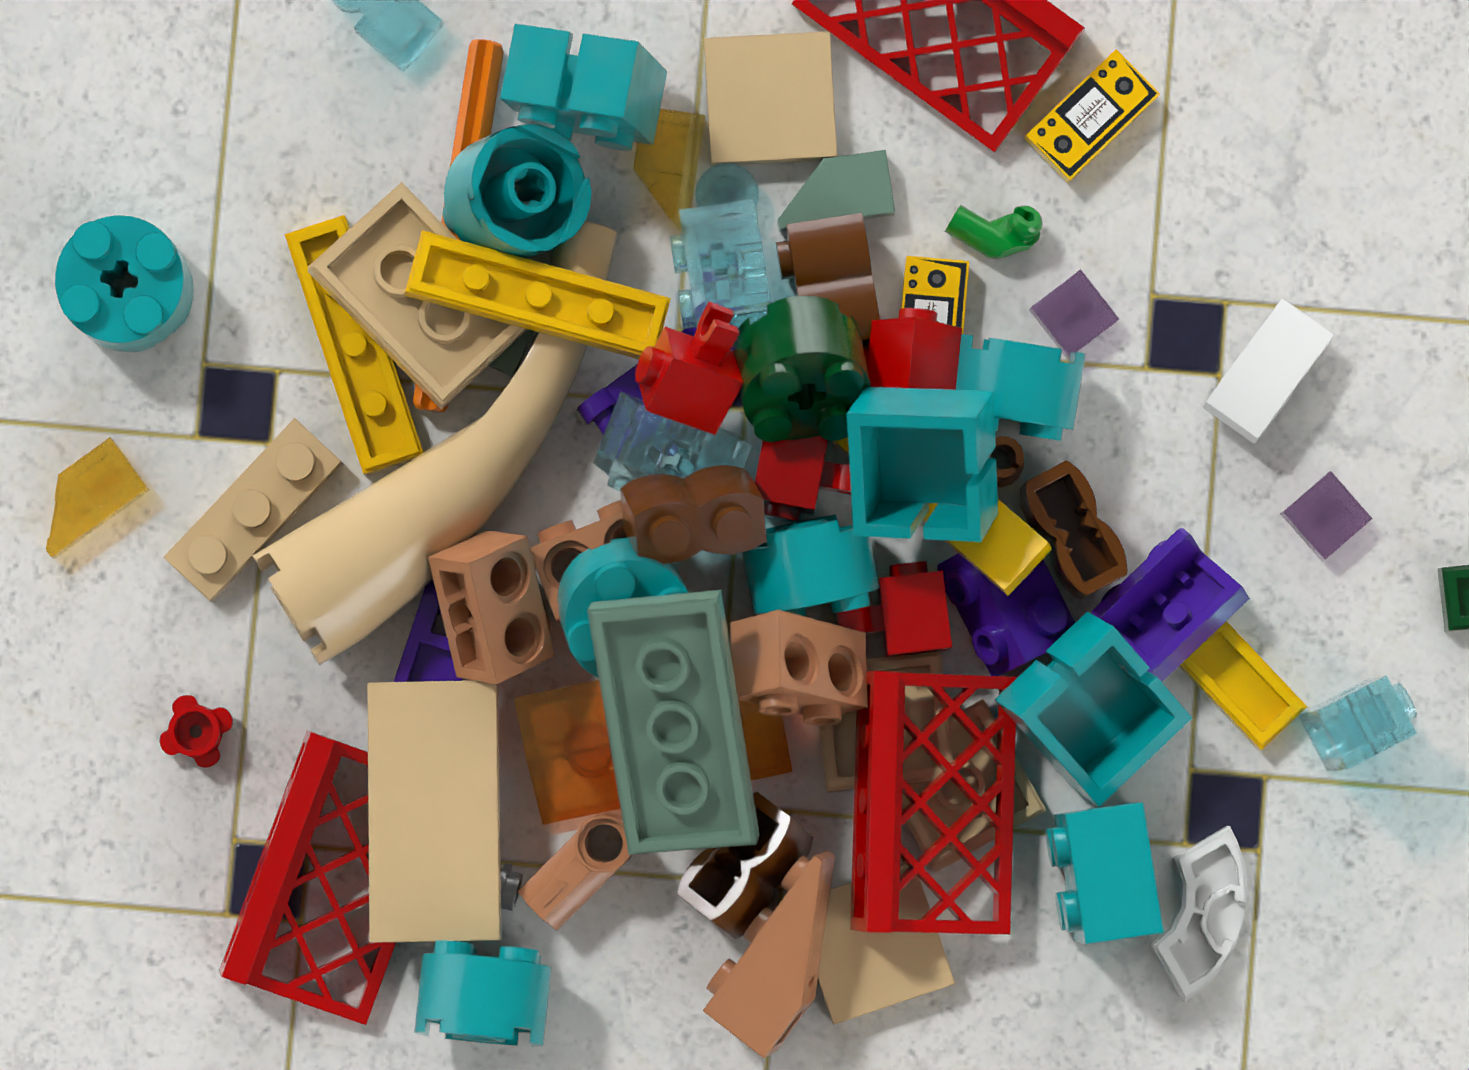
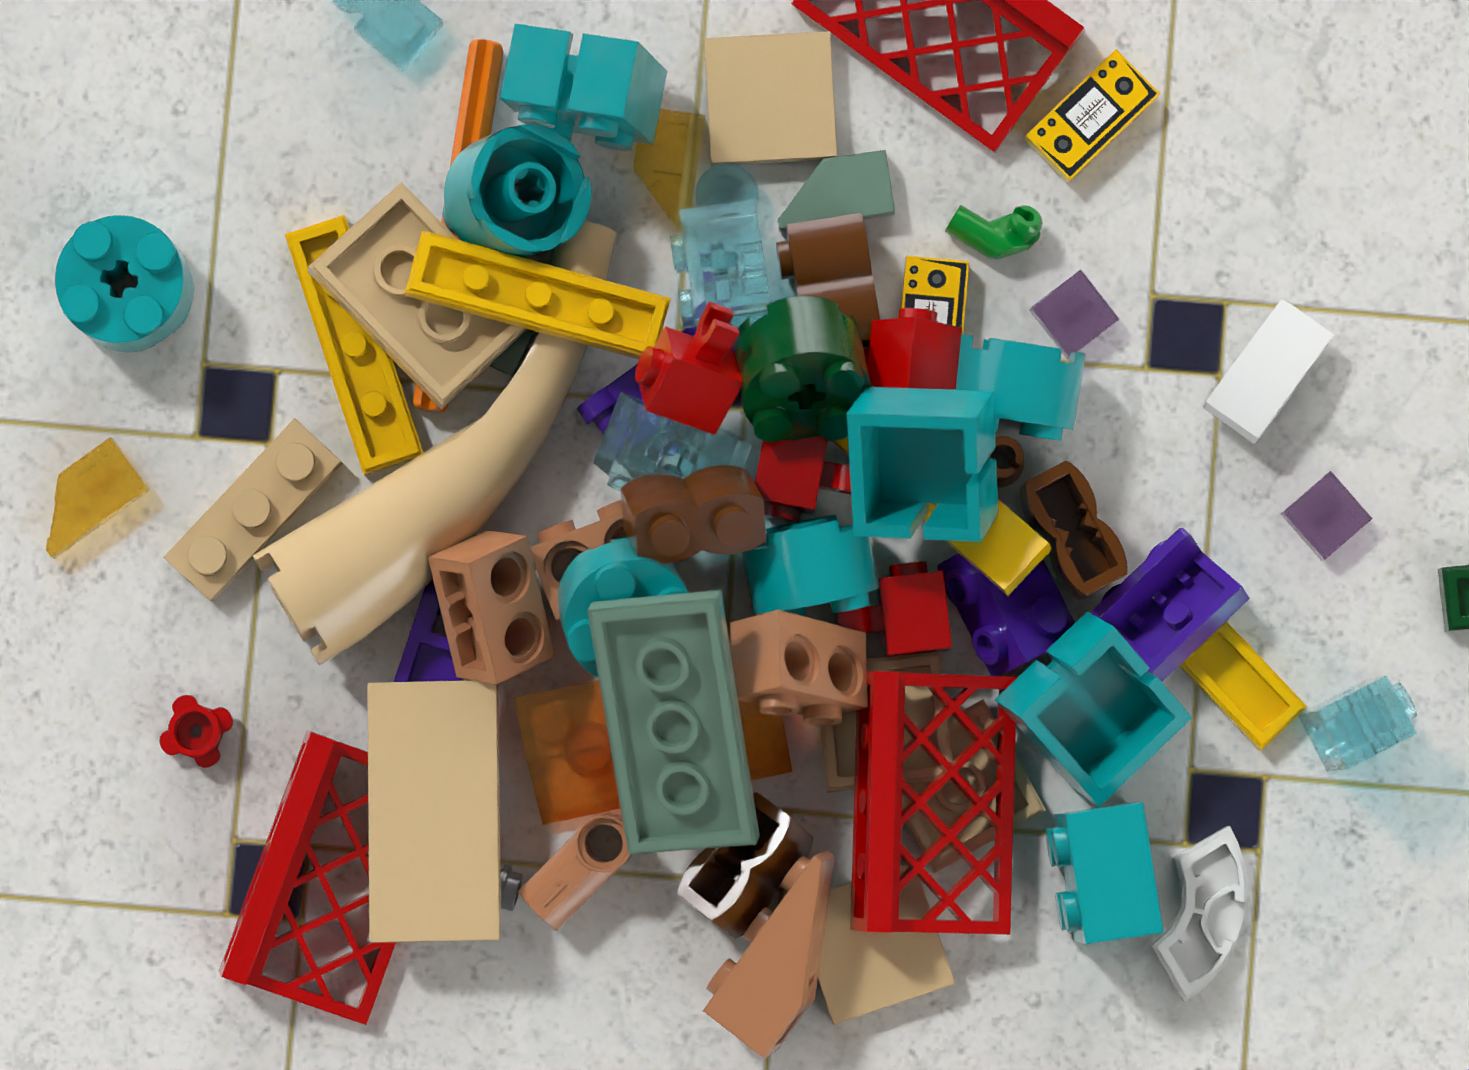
(483, 995): teal brick -> none

